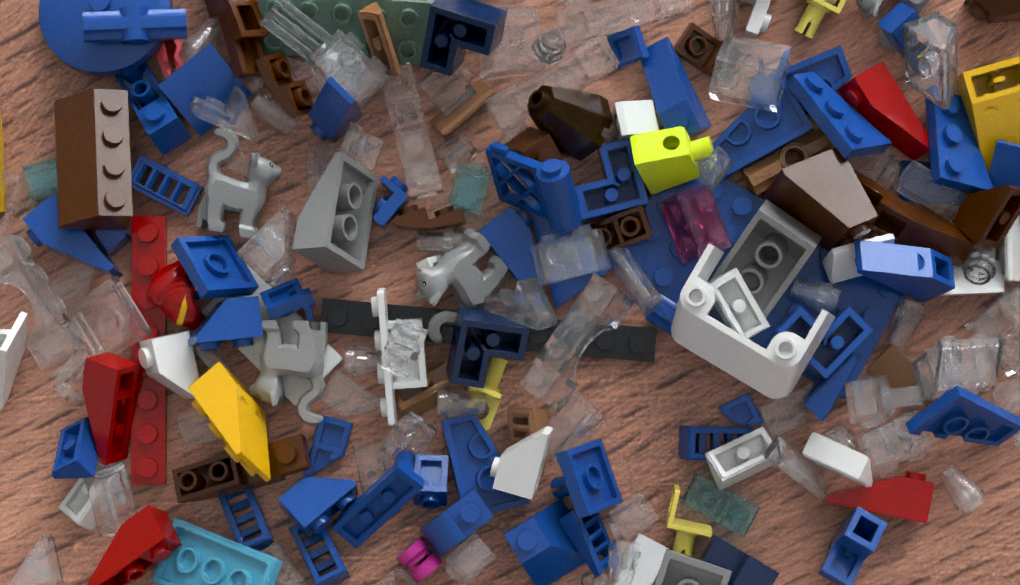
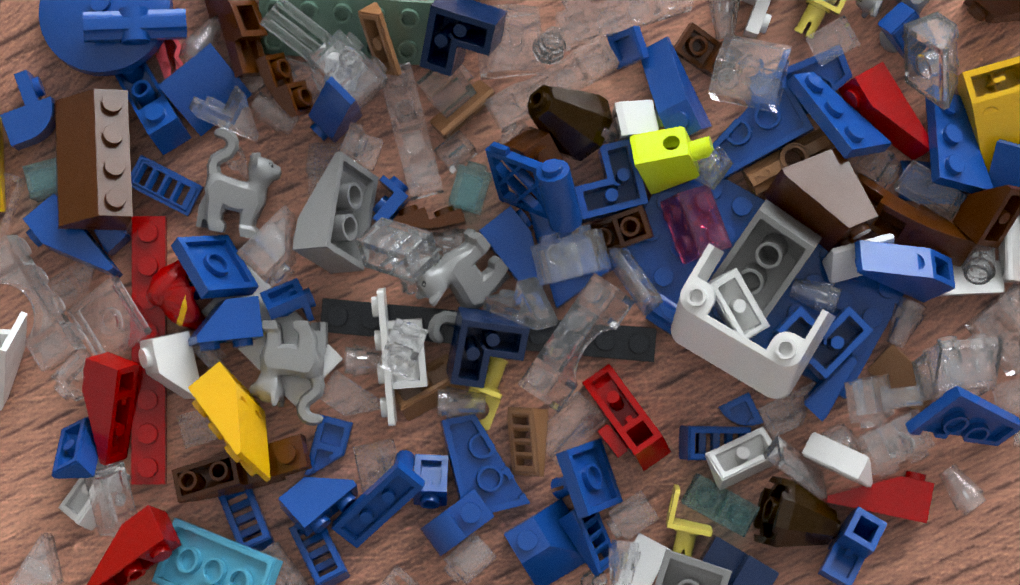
(34, 120): none -> blue brick
(398, 251): none -> clear brick
(410, 433): clear bracket -> none
(416, 553): dark pink wheel -> none
(522, 464): white slope -> none
(612, 440): none -> red tile
(627, 417): none -> red slope
(793, 516): none -> dark brown cone
(832, 40): none -> clear bracket

